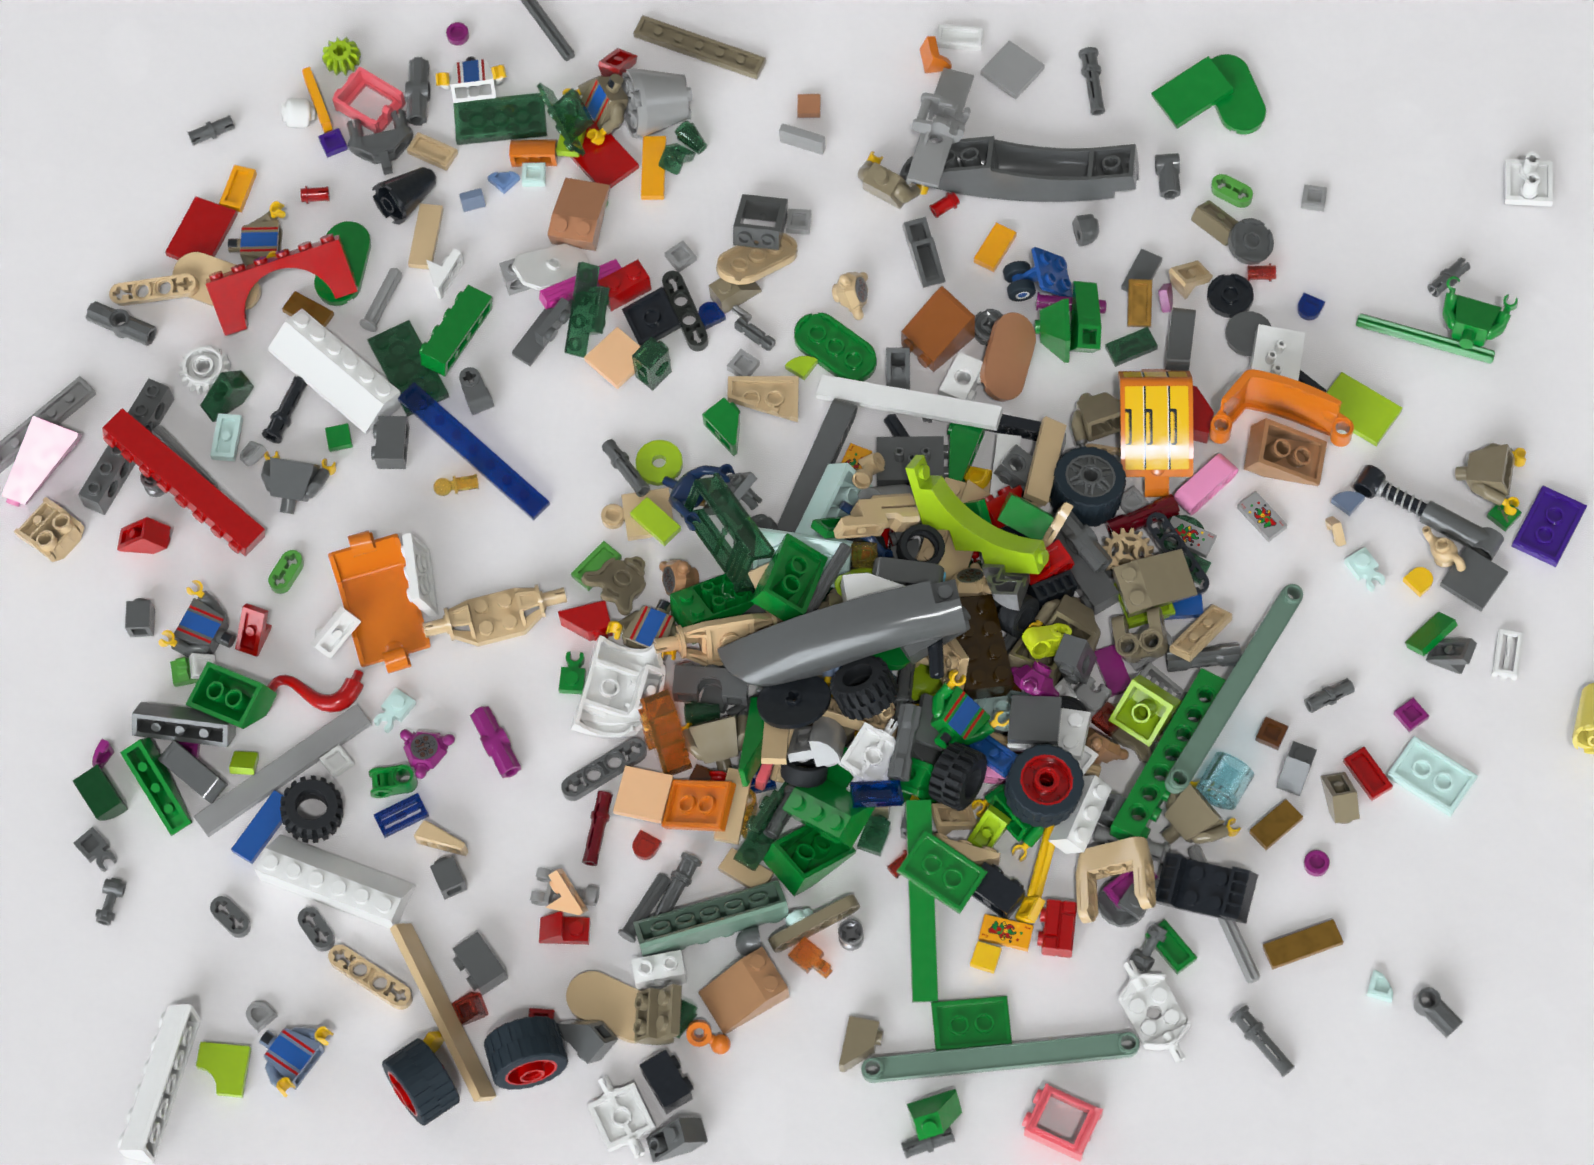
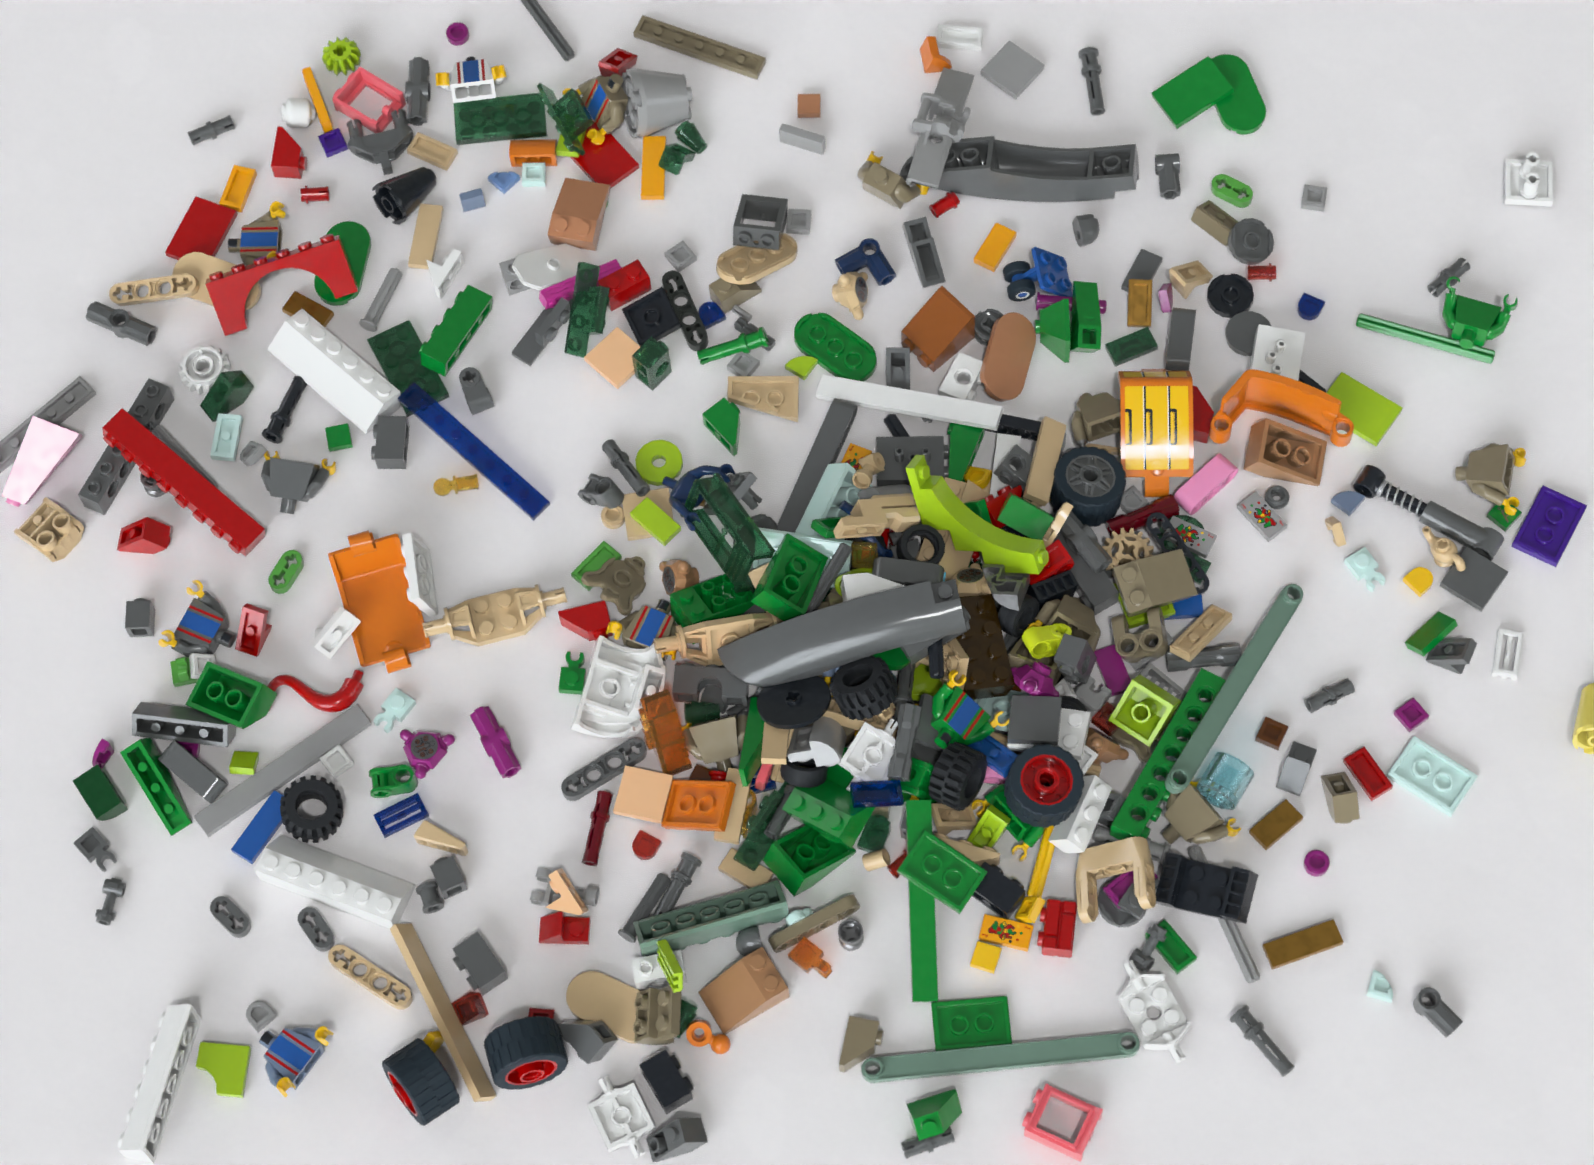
(287, 156): none -> red slope
(429, 897): none -> dark grey bush
(601, 492): none -> dark grey piece
(670, 966): none -> lime tile
(743, 343): none -> green pin
(876, 263): none -> dark blue piece
(876, 859): none -> tan hinge
(1277, 491): none -> dark grey plate

